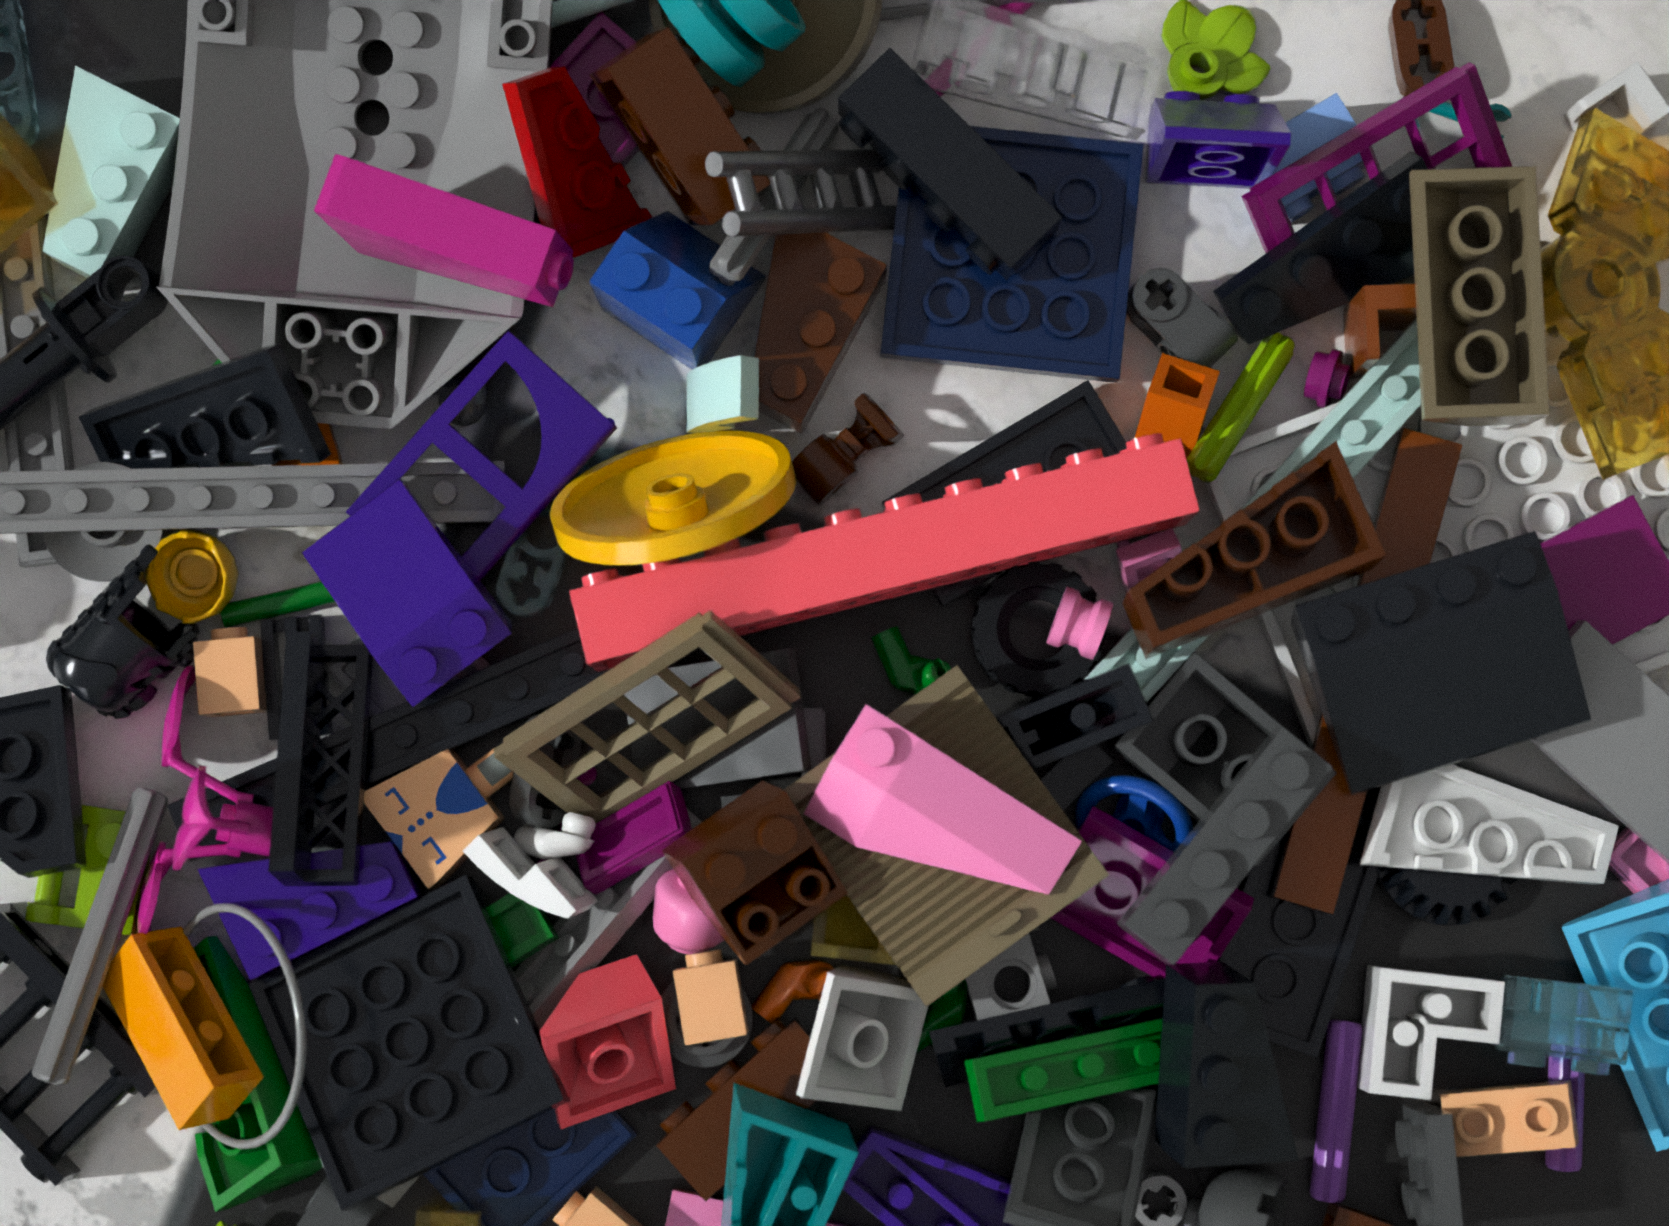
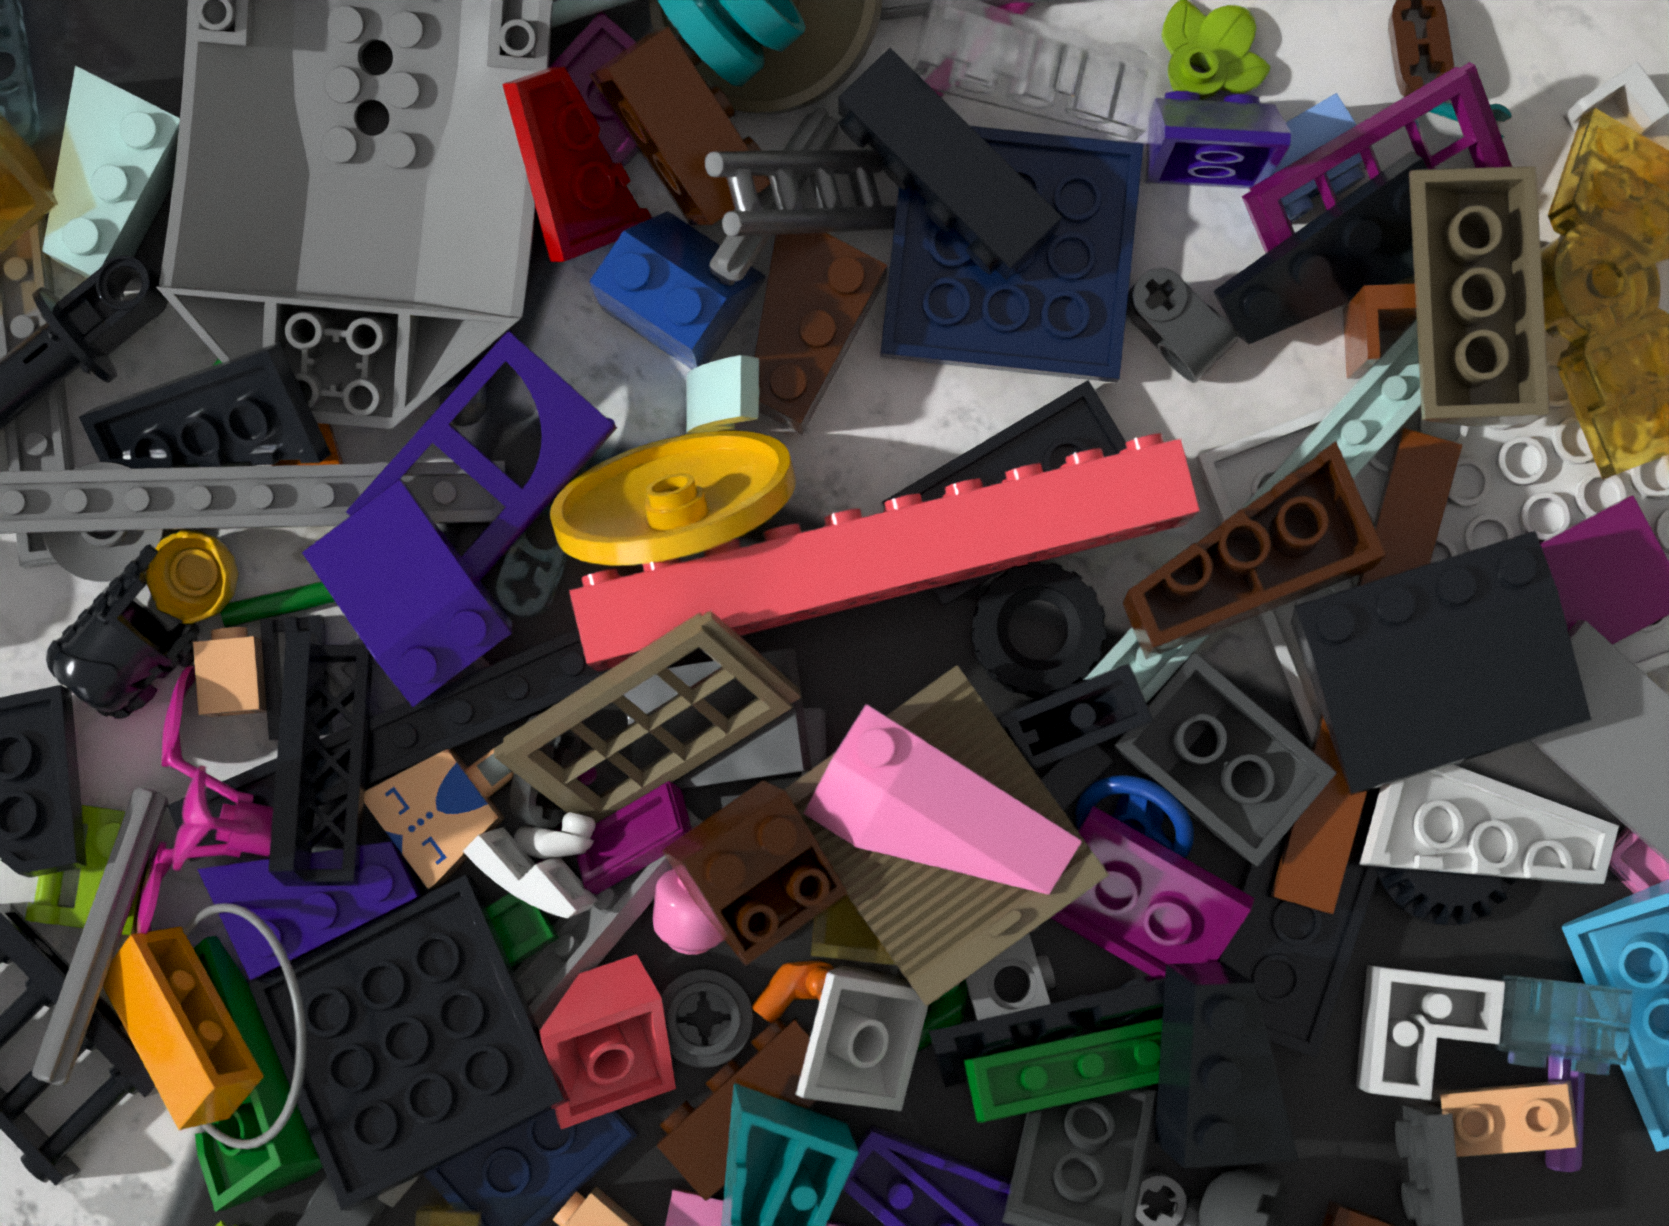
(443, 233): dark pink slope -> none
(710, 998): light nougat brick -> none
(830, 463): reddish brown leg -> none
(905, 670): green arm -> none
(1080, 623): bright pink wheel -> none
(1145, 556): bright pink tile -> none
(1178, 401): orange brick -> none
(1224, 845): dark grey brick -> none
(1240, 407): lime axle -> none
(1327, 377): magenta plate -> none
(1336, 1111): medium lavender axle -> none

